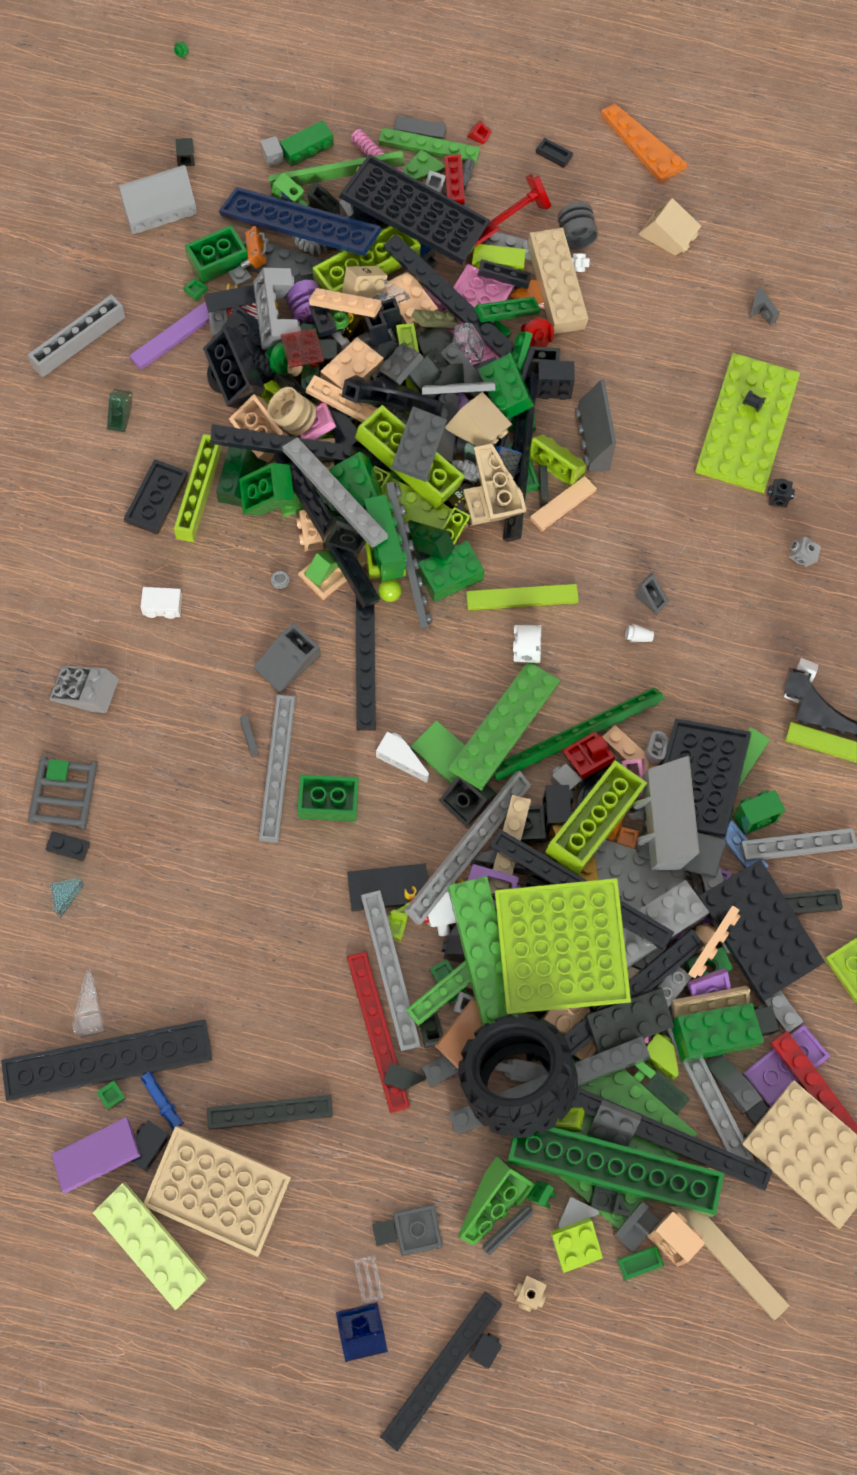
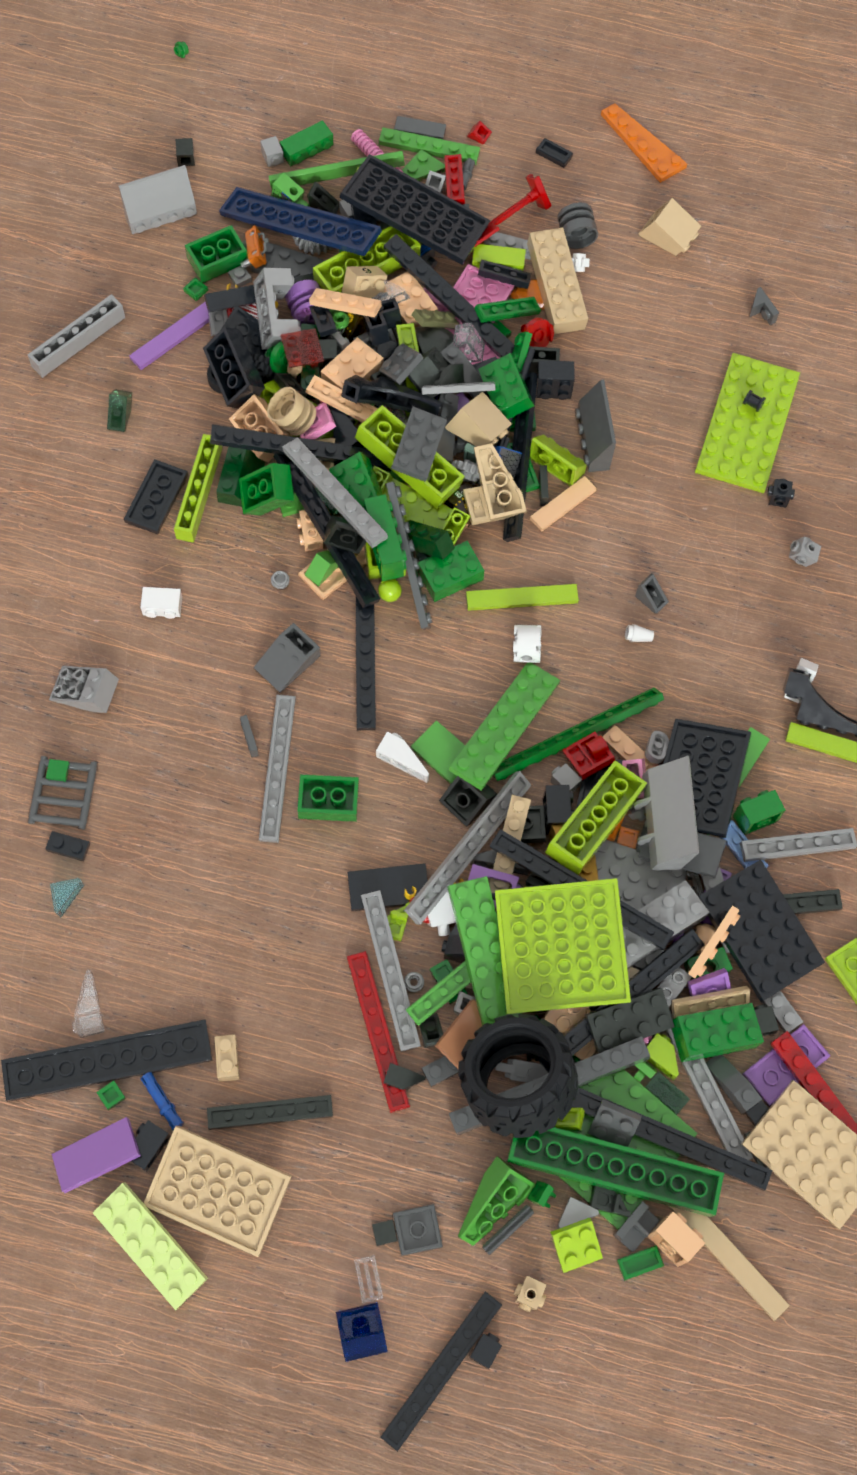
(227, 1058): none -> tan brick
(416, 976): none -> light grey plate

